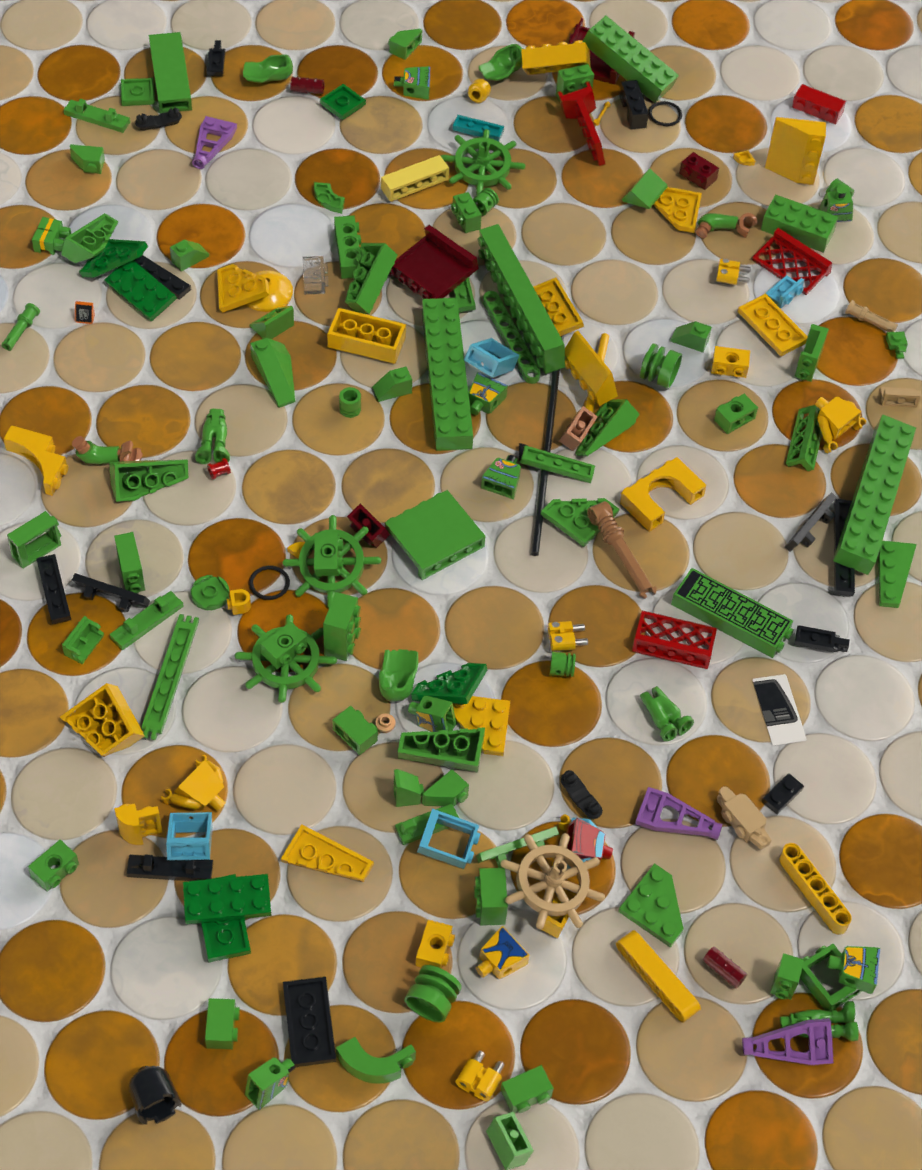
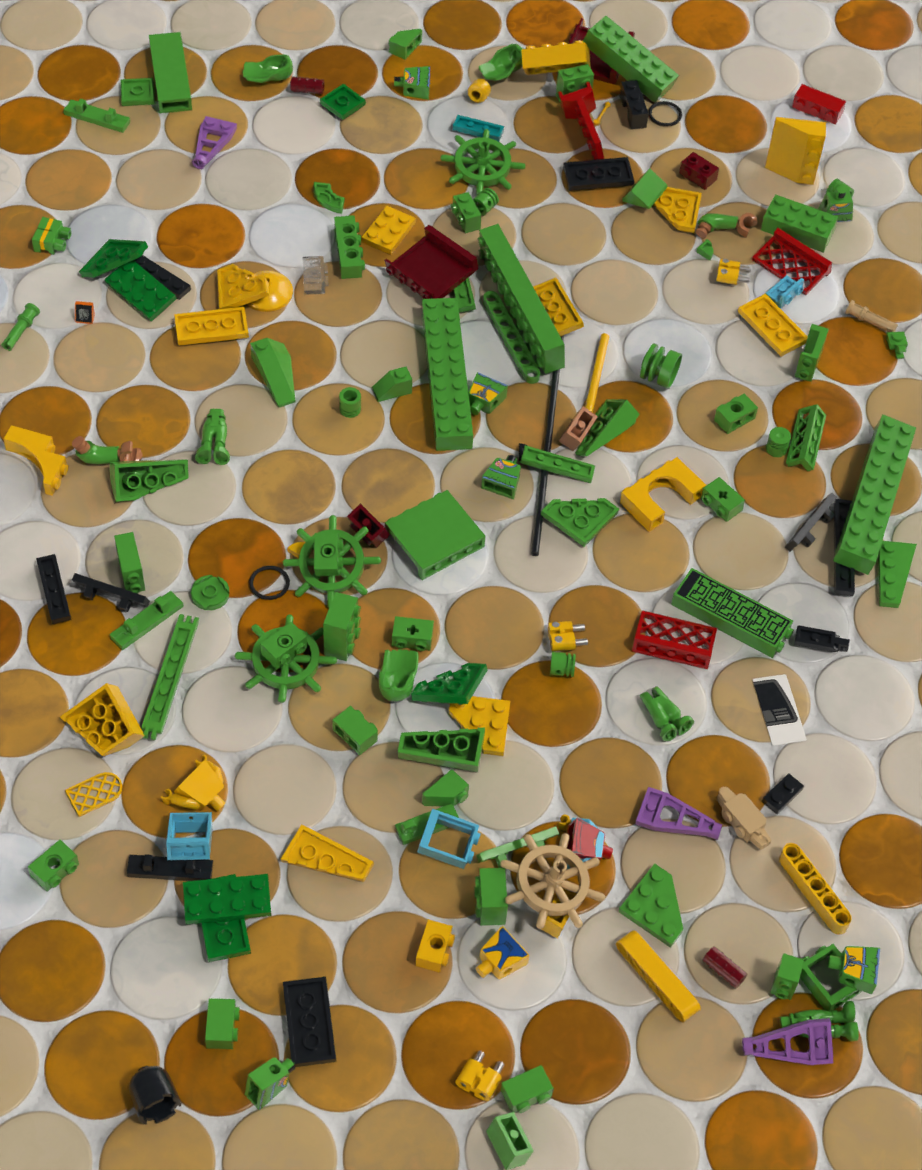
(39, 547): bright green window -> none
(82, 640): bright green hinge -> none
(88, 158): bright green slope -> none
(89, 239): bright green wedge -> none
(104, 801): none -> yellow window
(136, 824): yellow brick -> none
(146, 122): black piece -> none
(187, 254): bright green slope -> none
(211, 326): none -> yellow plate
(216, 60): black hinge -> none
(218, 468): red bush -> none
(239, 601): yellow plate -> none
(274, 322): bright green slope -> none
(366, 335): yellow brick -> none
(369, 276): bright green wedge -> none
(371, 1068): bright green arch -> none
(385, 728): light nougat plate -> none
(388, 230): none -> yellow plate
(406, 789): bright green slope -> none
(412, 633): none -> bright green brick
(414, 178): light yellow brick -> none
(433, 993): bright green wheel -> none
(434, 714): bright green torso -> none
(488, 352): medium azure window -> none
(580, 795): black piece -> none
(589, 370): yellow slope -> none
(598, 173): none -> black plate
(613, 535): medium nougat piece -> none
(692, 335): bright green slope -> none
(706, 249): none -> bright green tile
(722, 499): none -> bright green brick
(730, 361): yellow brick -> none
(744, 158): yellow tile -> none
(778, 442): none -> bright green piece
(836, 418): yellow torso -> none
(900, 397): tan panel -> none

